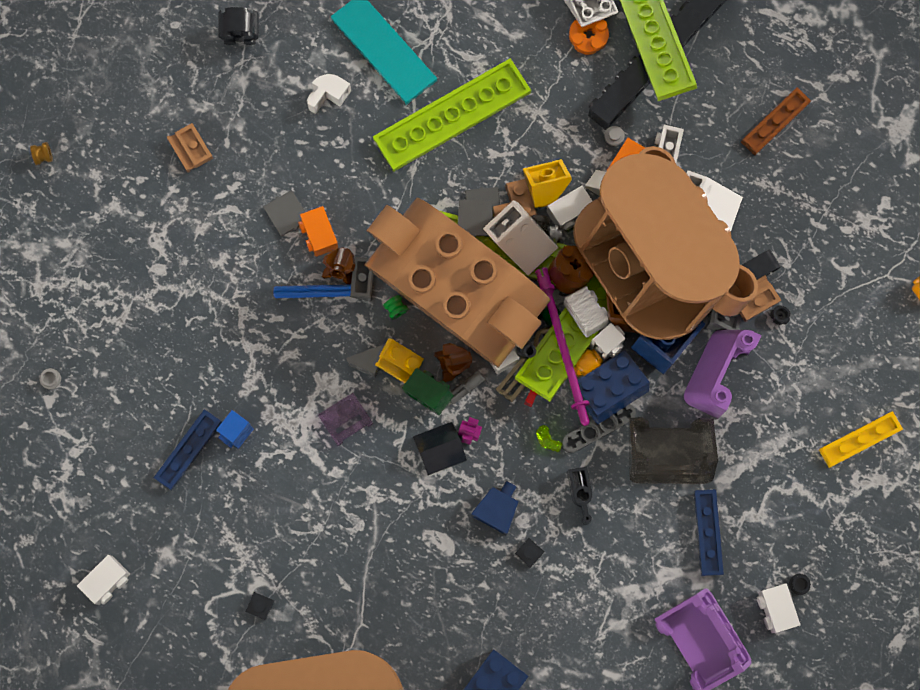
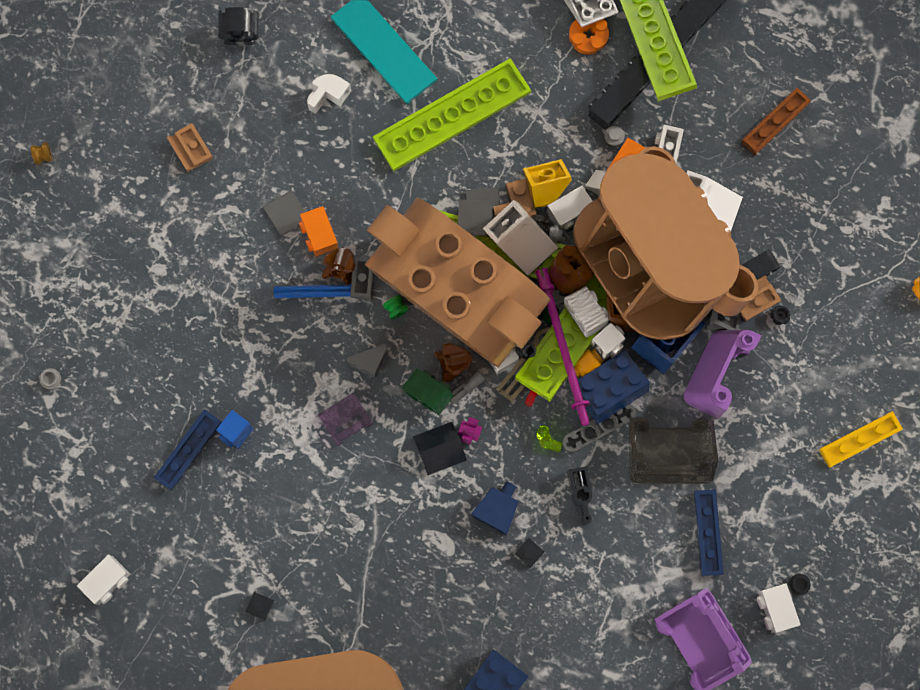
(398, 360): yellow plate -> none

